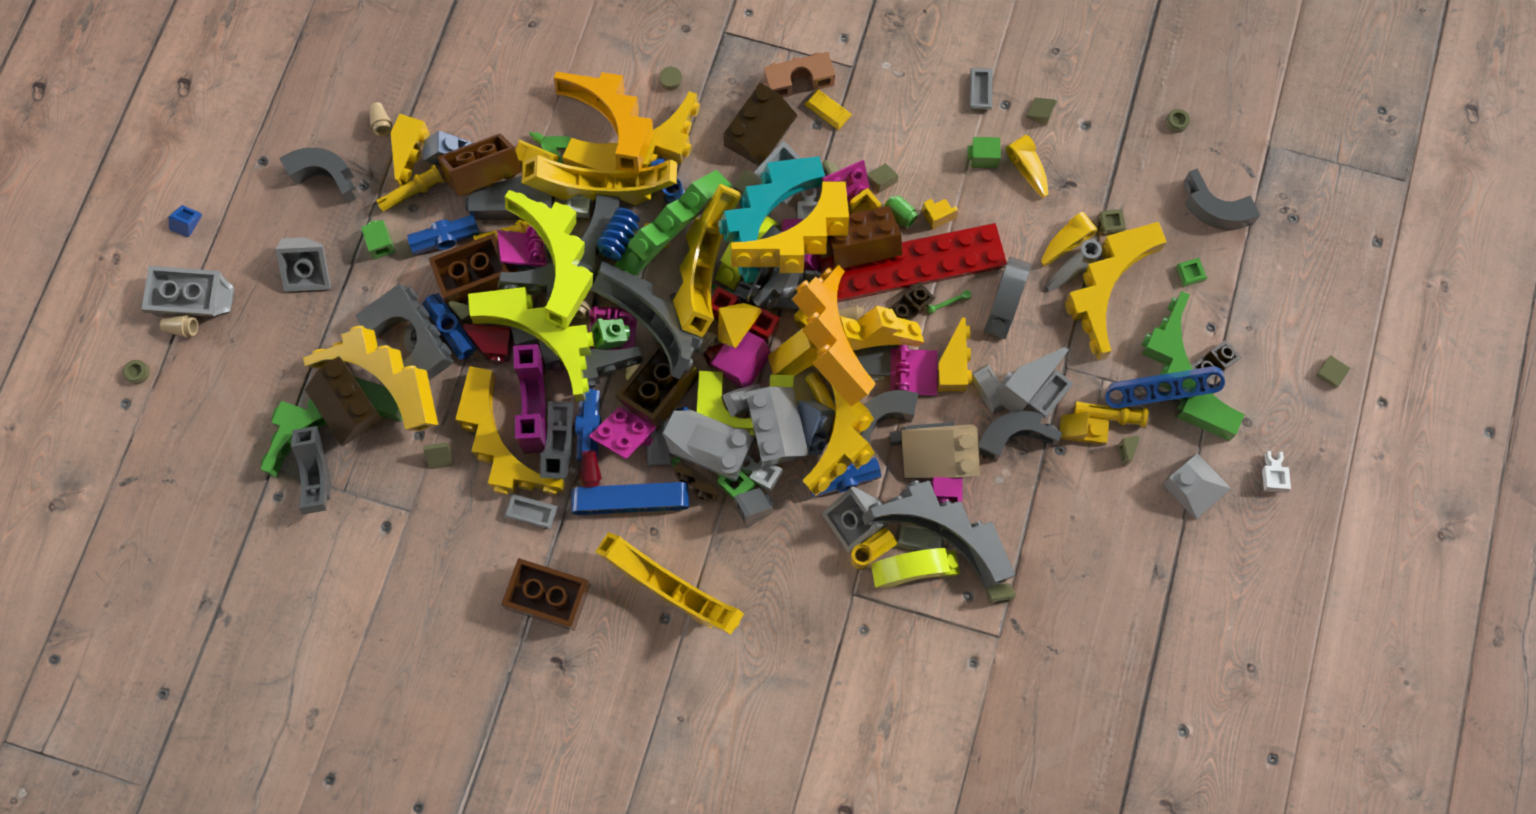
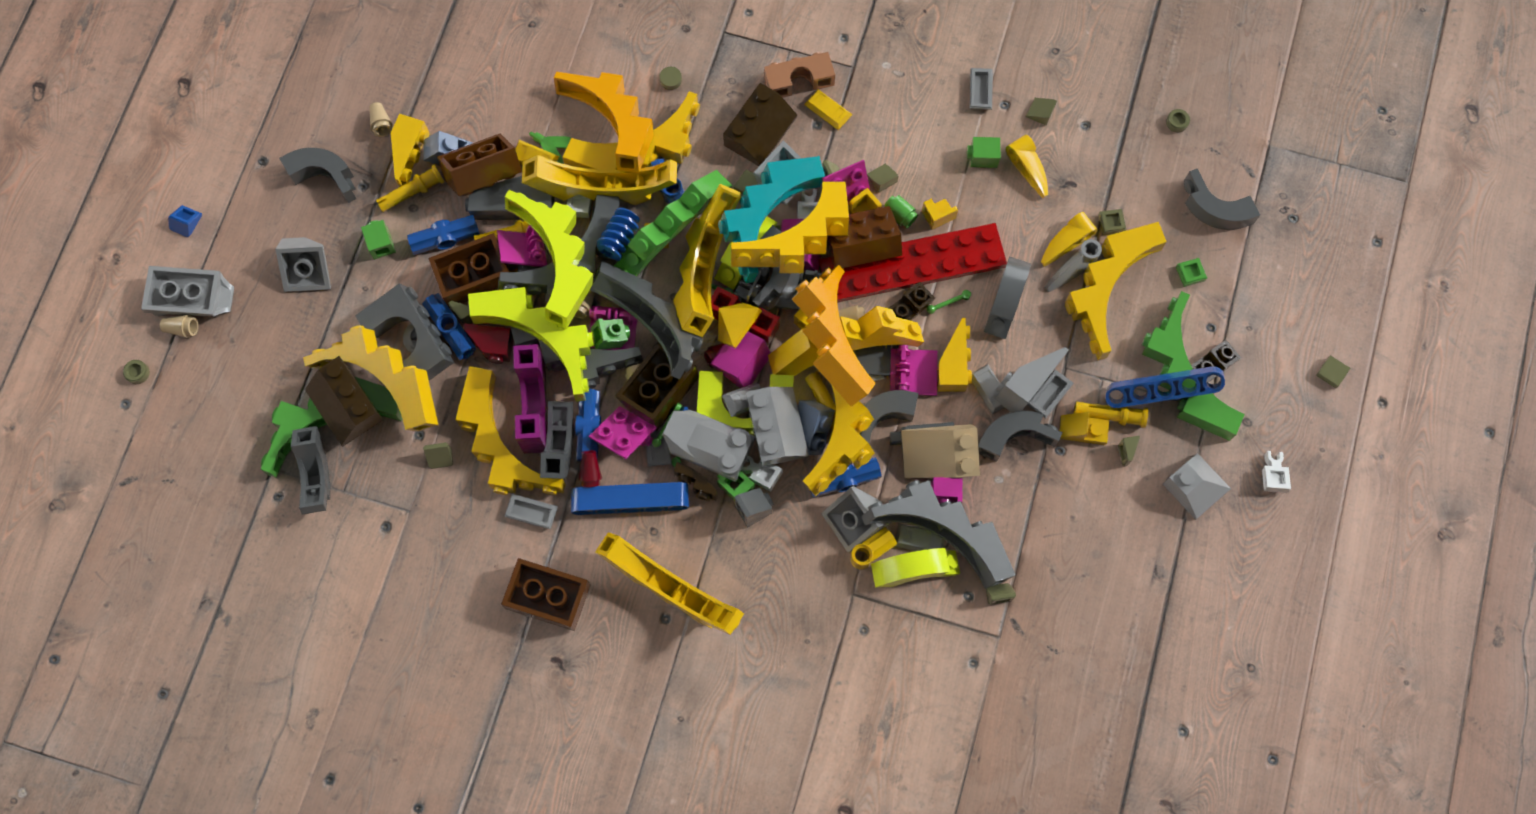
(657, 441): none -> bright green hinge

